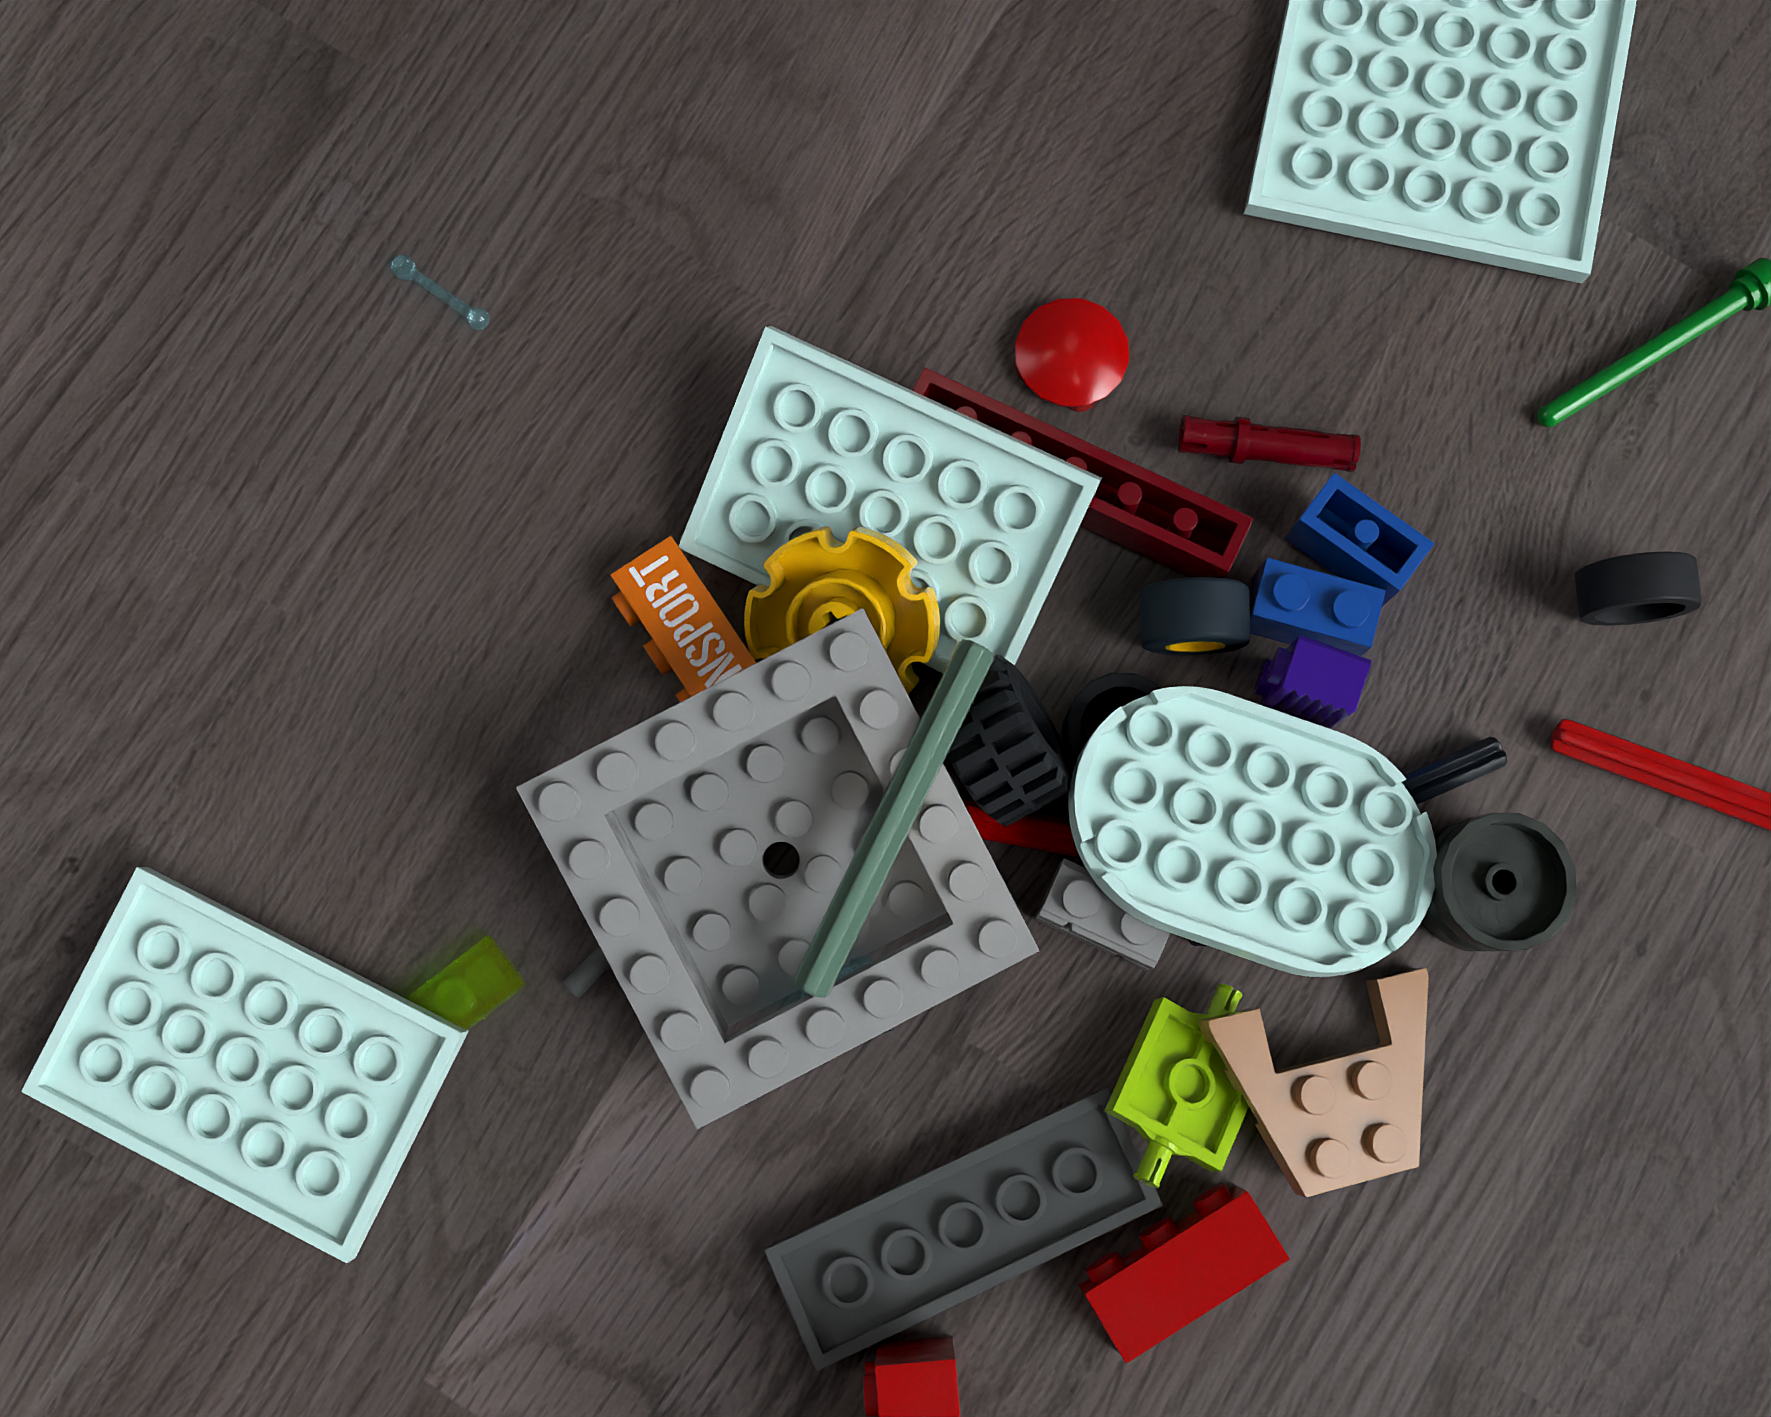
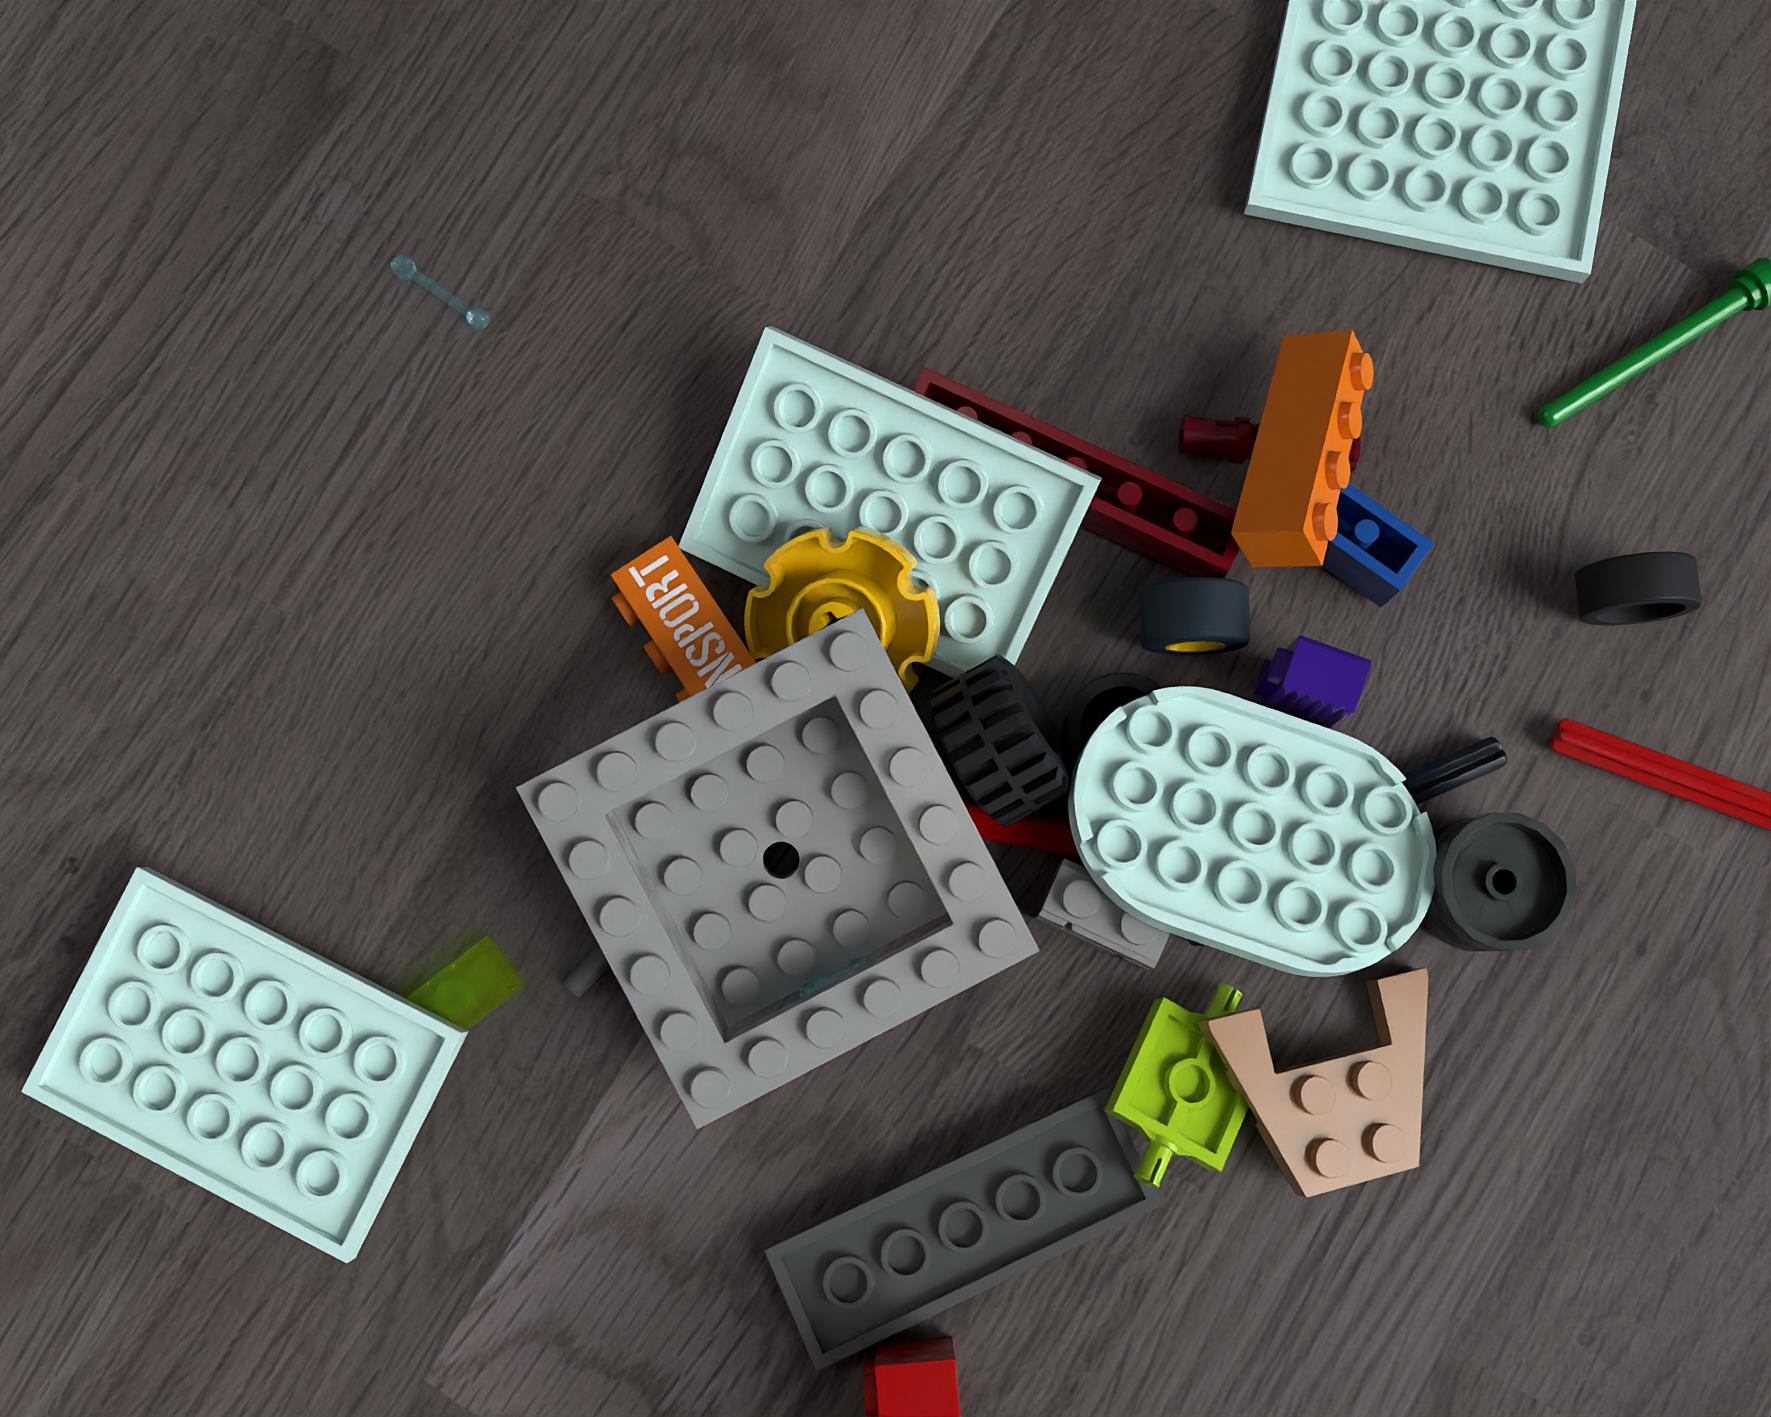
(893, 818): sand green axle -> none
(1071, 353): red dish -> none
(1182, 1270): red brick -> none
(1303, 450): none -> orange brick
(1313, 604): blue brick -> none

